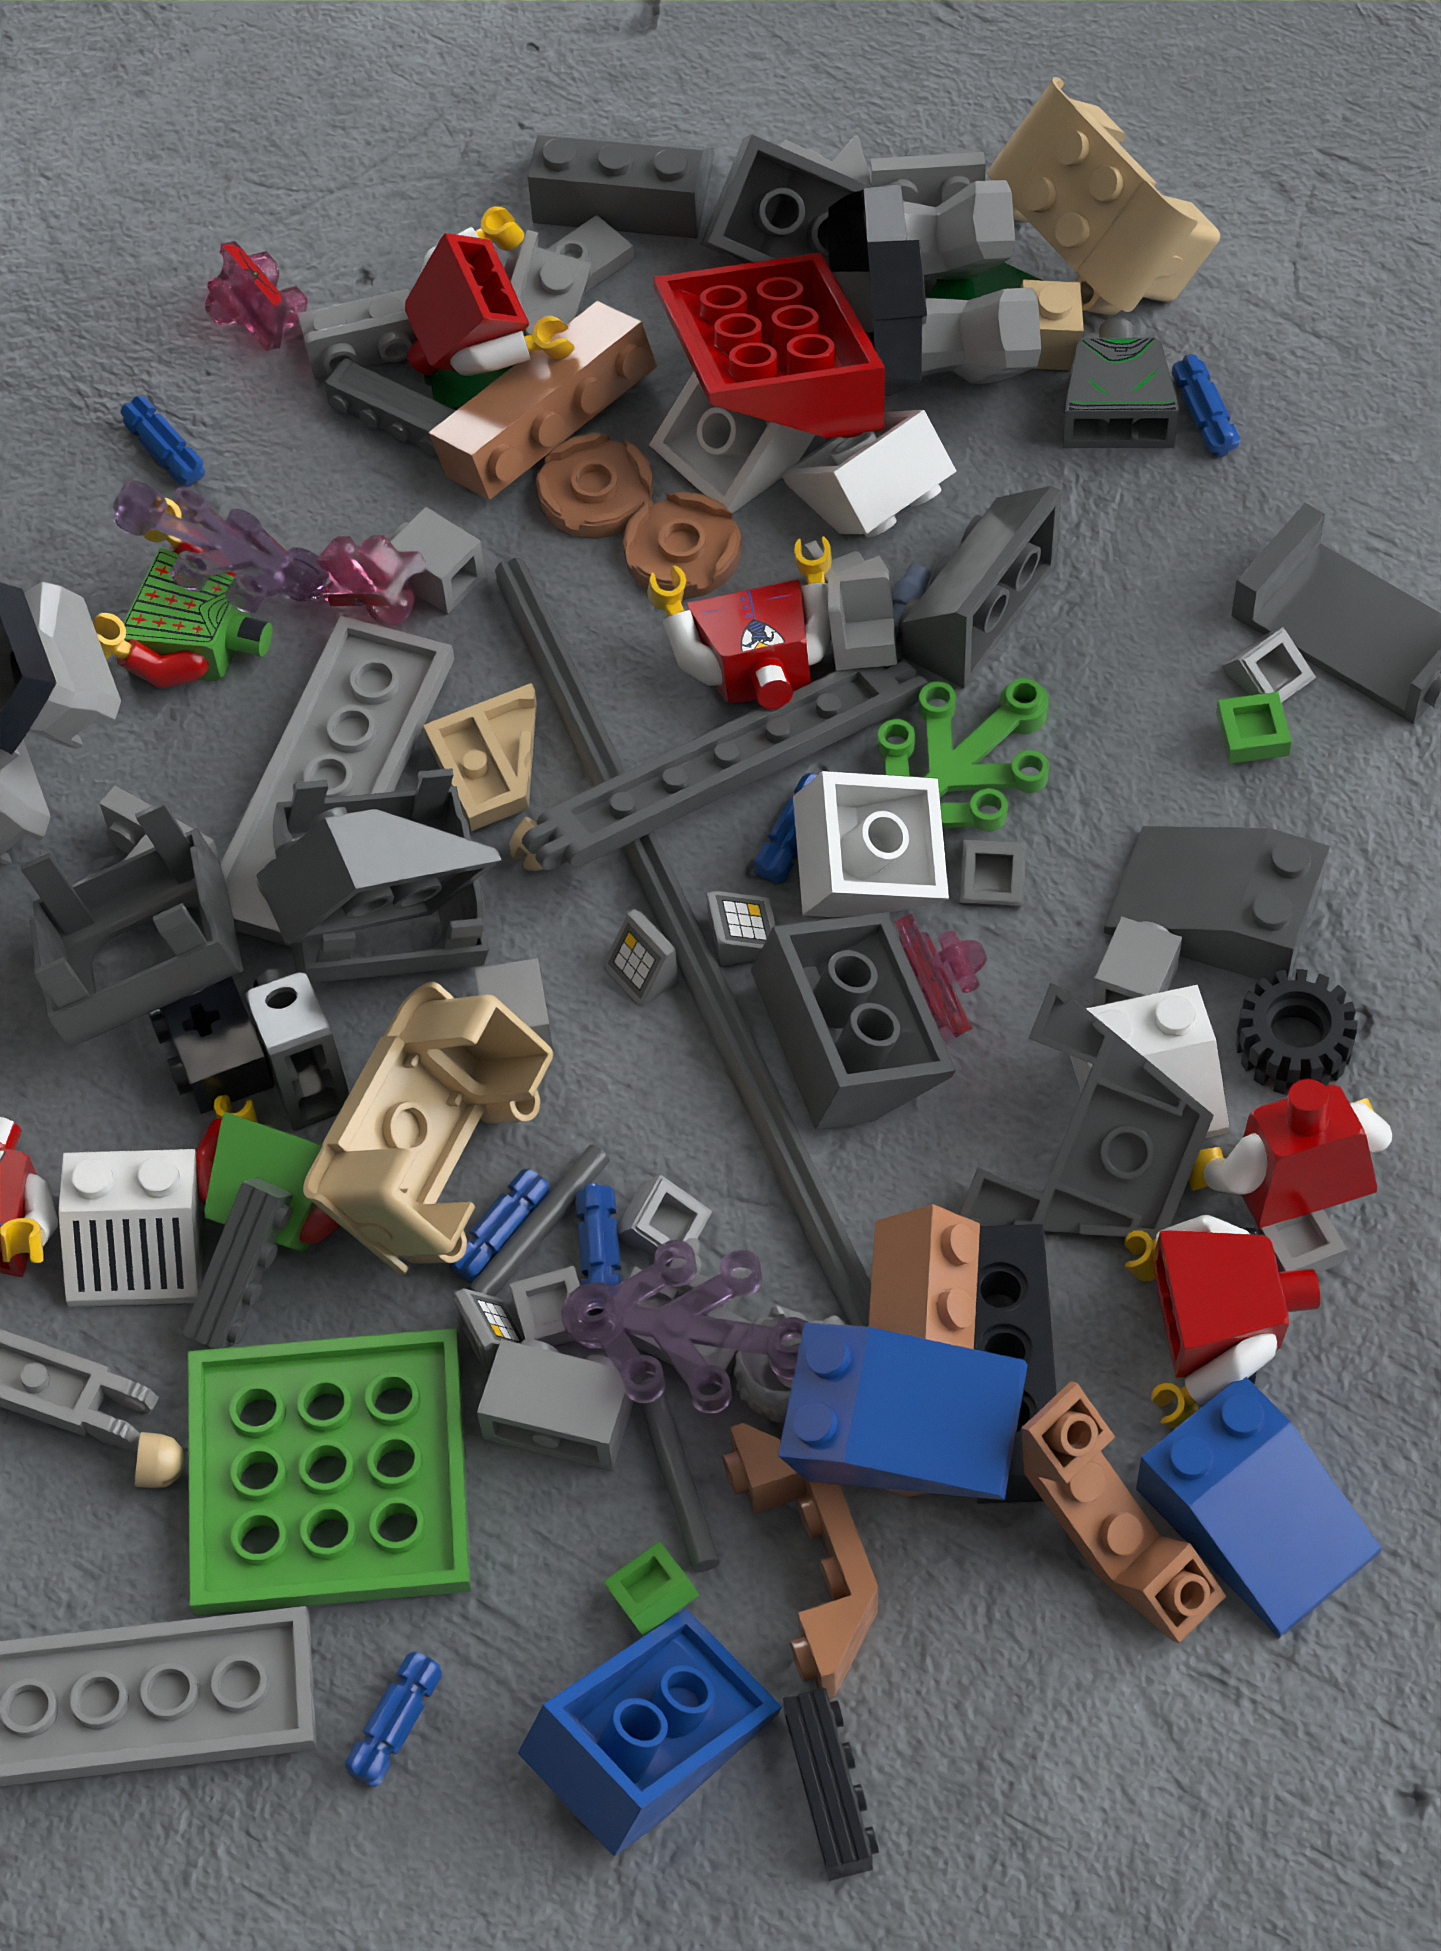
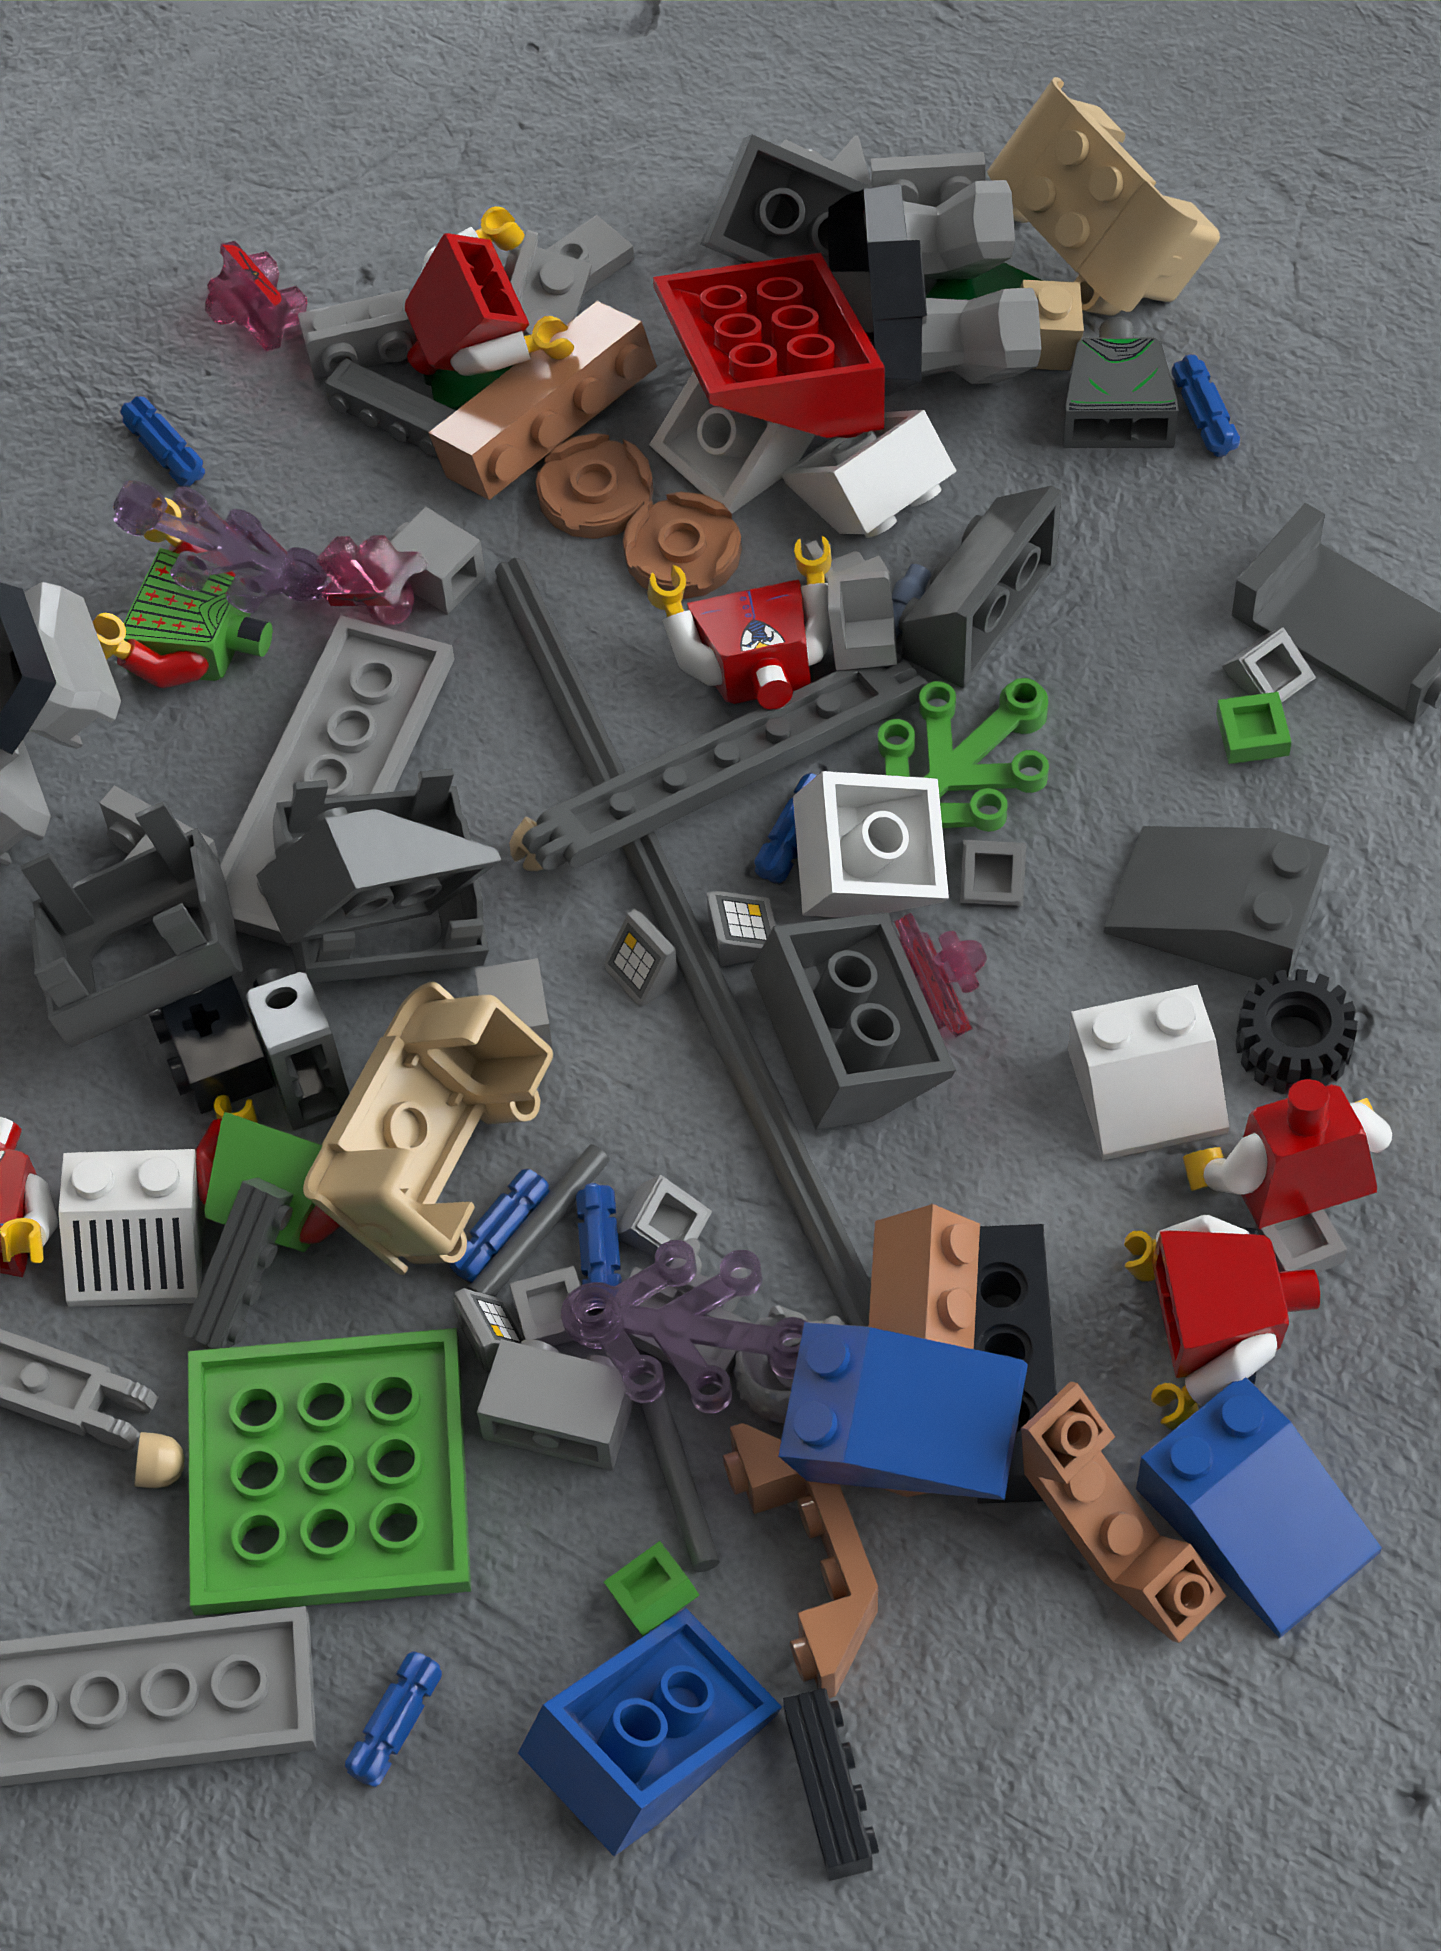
(489, 754): tan wing -> none
(622, 181): dark grey slope -> none
(1122, 1150): dark grey wing -> none
(1137, 962): light grey brick -> none

